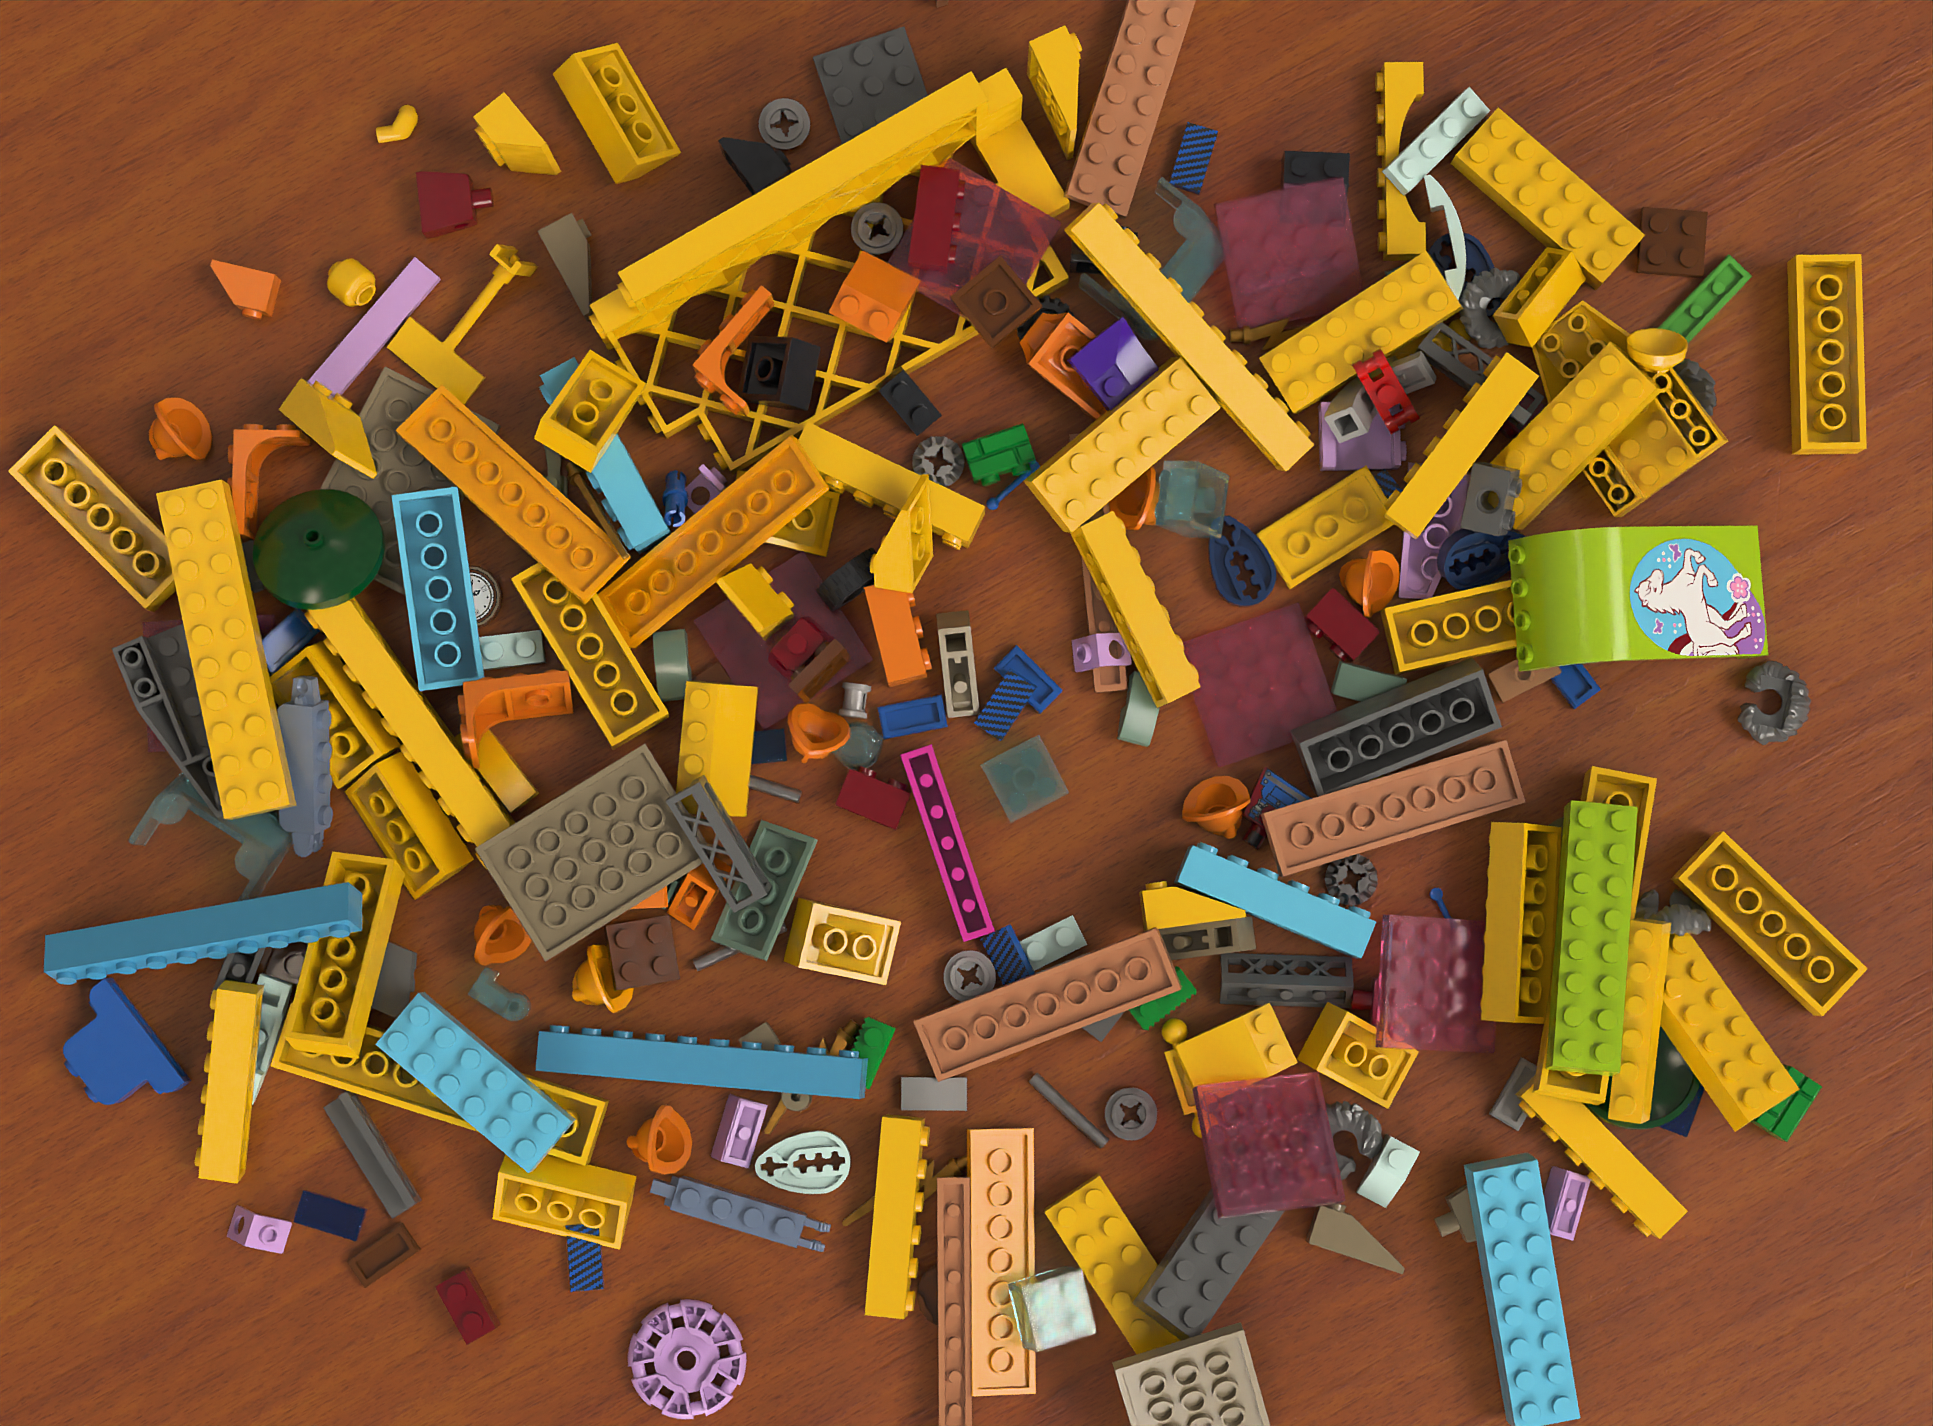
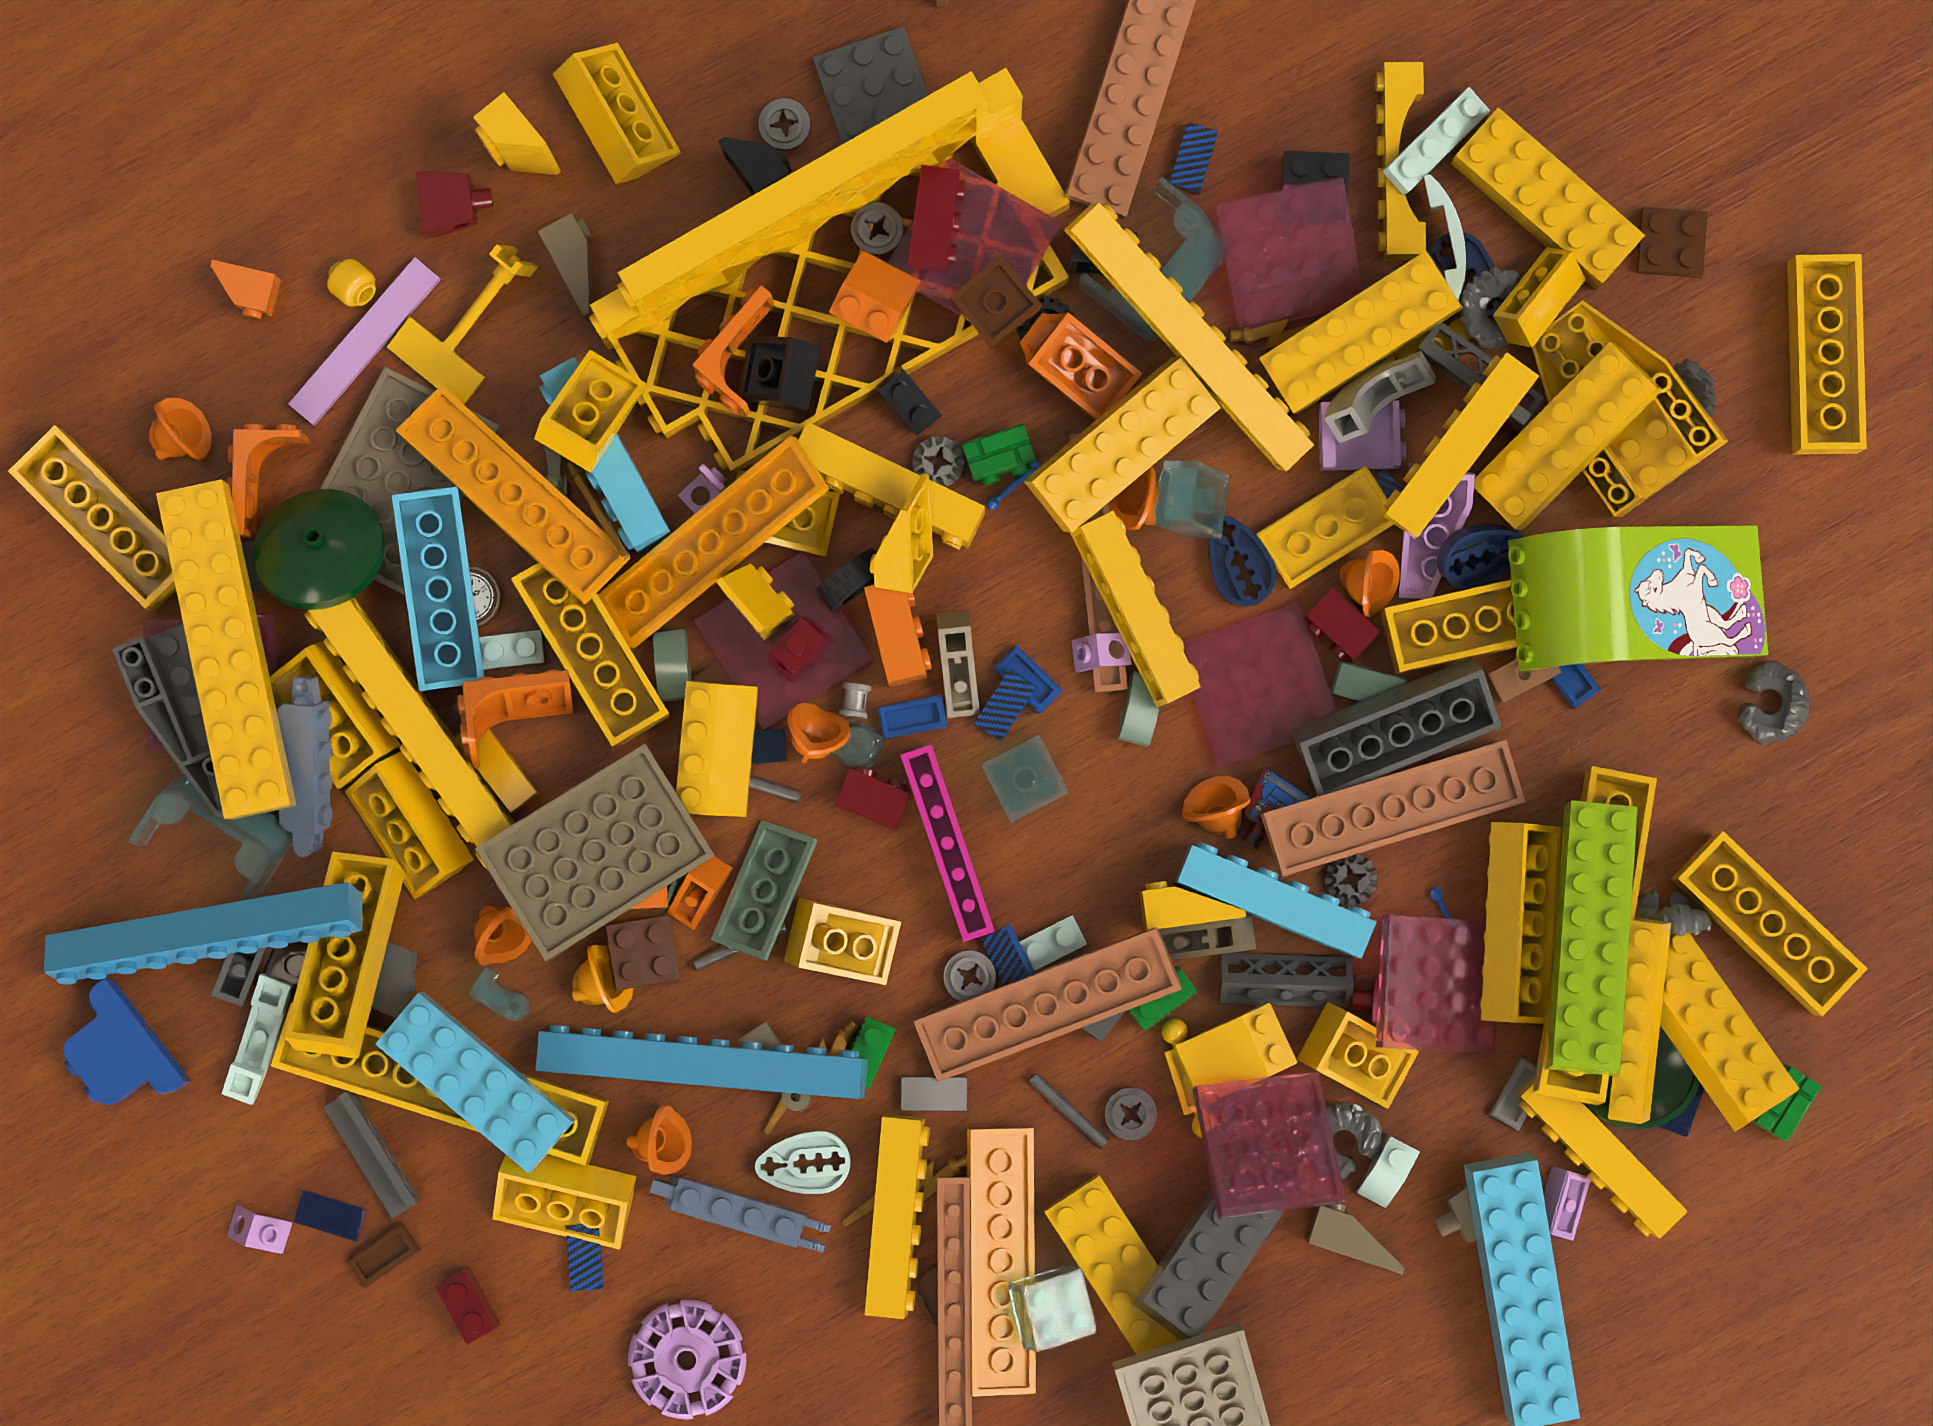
(230, 1081): yellow brick -> none
(287, 639): blue tile -> none
(330, 424): yellow slope -> none
(401, 128): yellow arm -> none
(675, 498): blue pin -> none
(730, 838): dark grey fence -> none
(738, 1131): lavender slope -> none
(811, 679): reddish brown plate -> none
(1054, 76): yellow slope -> none
(1113, 364): dark purple plate -> none
(1385, 391): red plate -> none
(1477, 512): dark grey brick -> none
(1656, 349): yellow piece -> none
(1707, 299): bright green tile -> none

